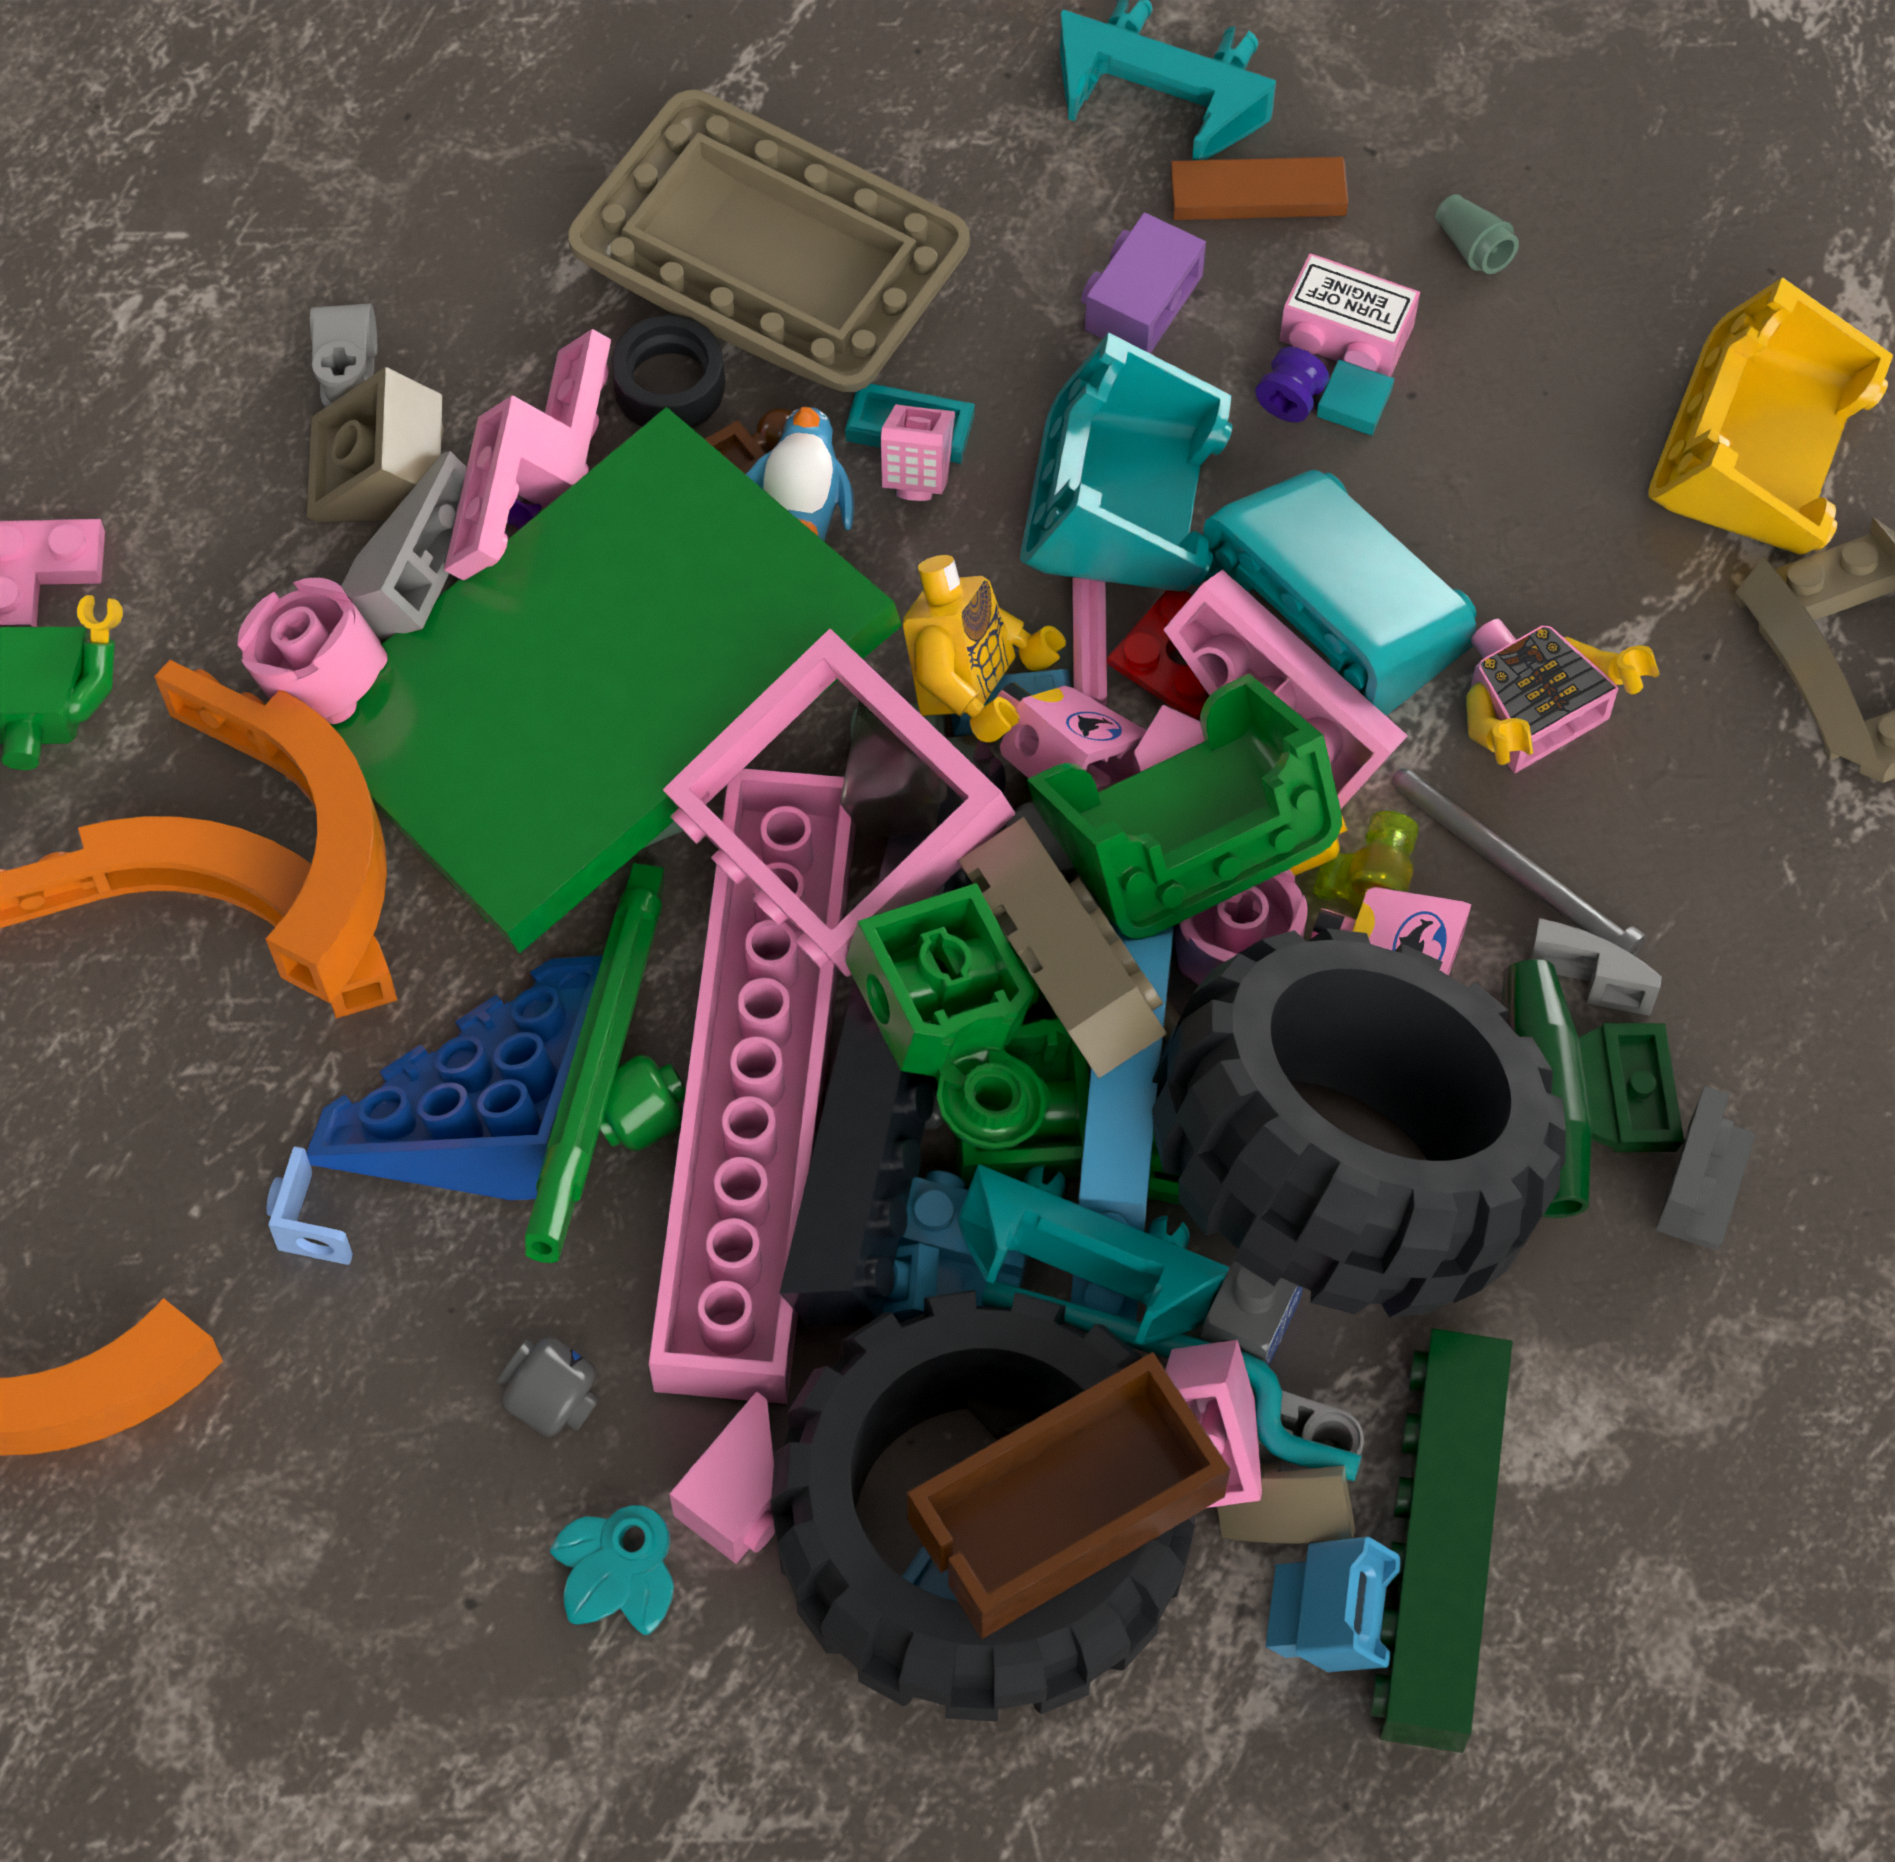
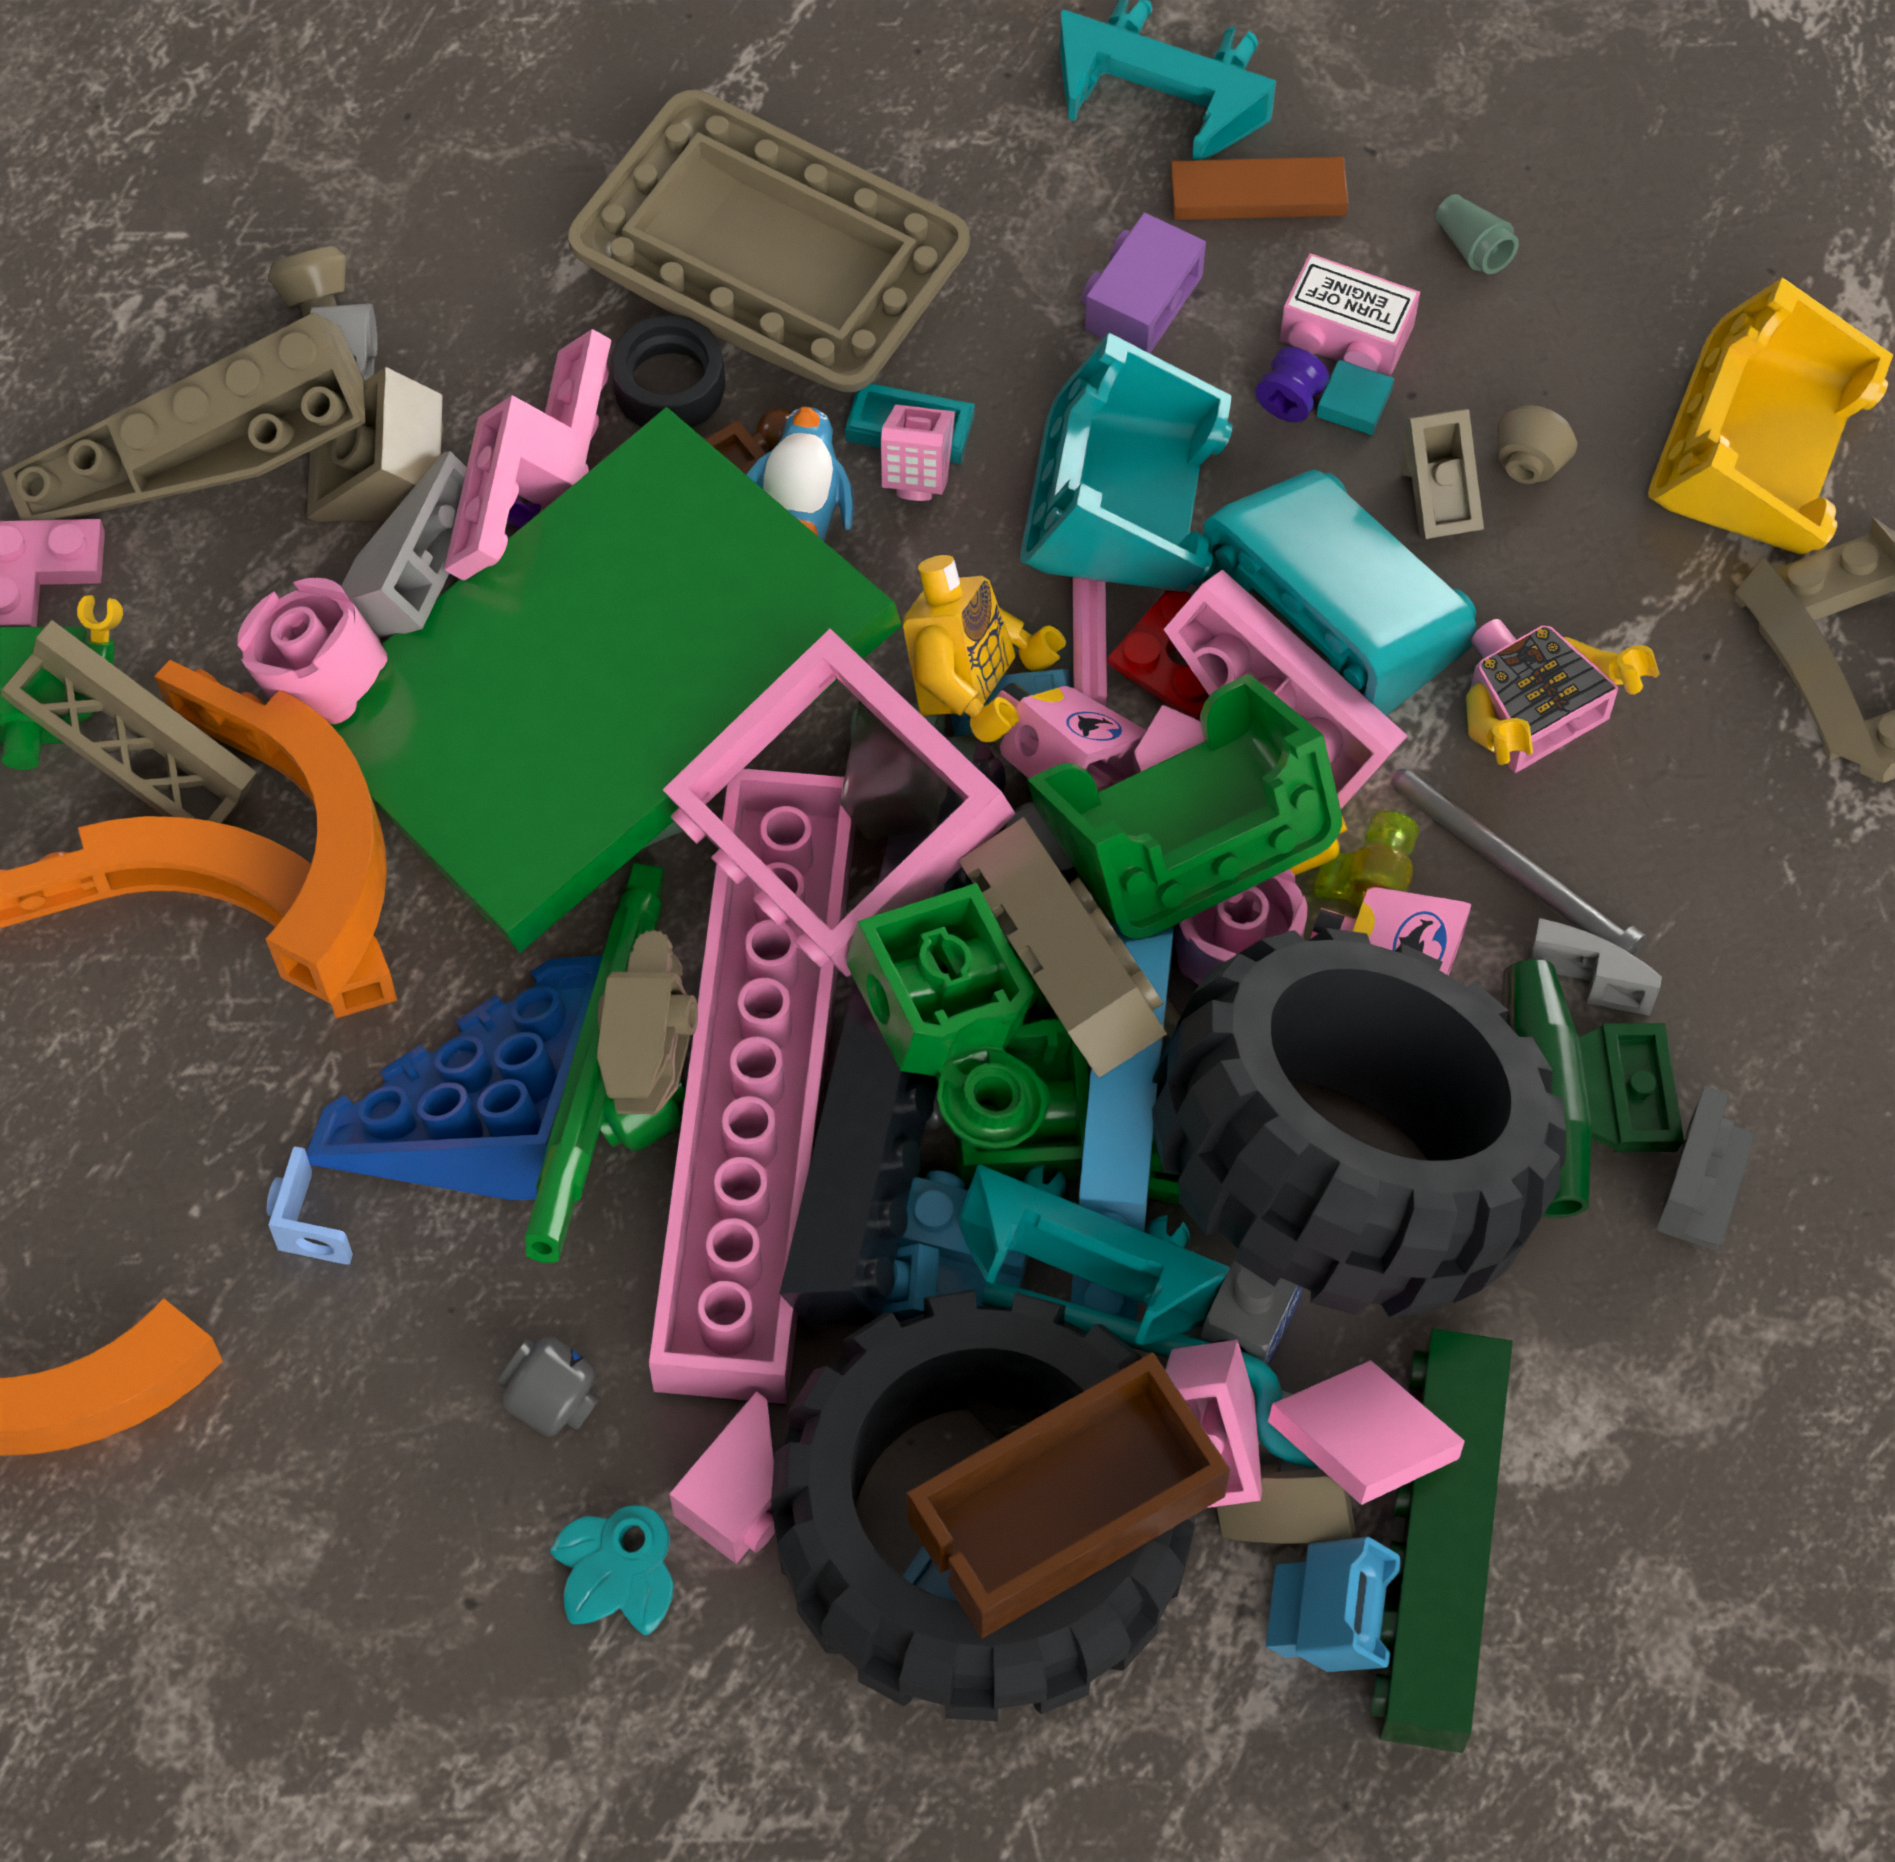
(131, 709): none -> dark tan fence
(203, 430): none -> dark tan wedge
(310, 278): none -> dark tan cone
(645, 1027): none -> dark tan hinge
(1366, 1432): none -> bright pink tile
(1443, 473): none -> dark tan slope
(1534, 443): none -> dark tan cone

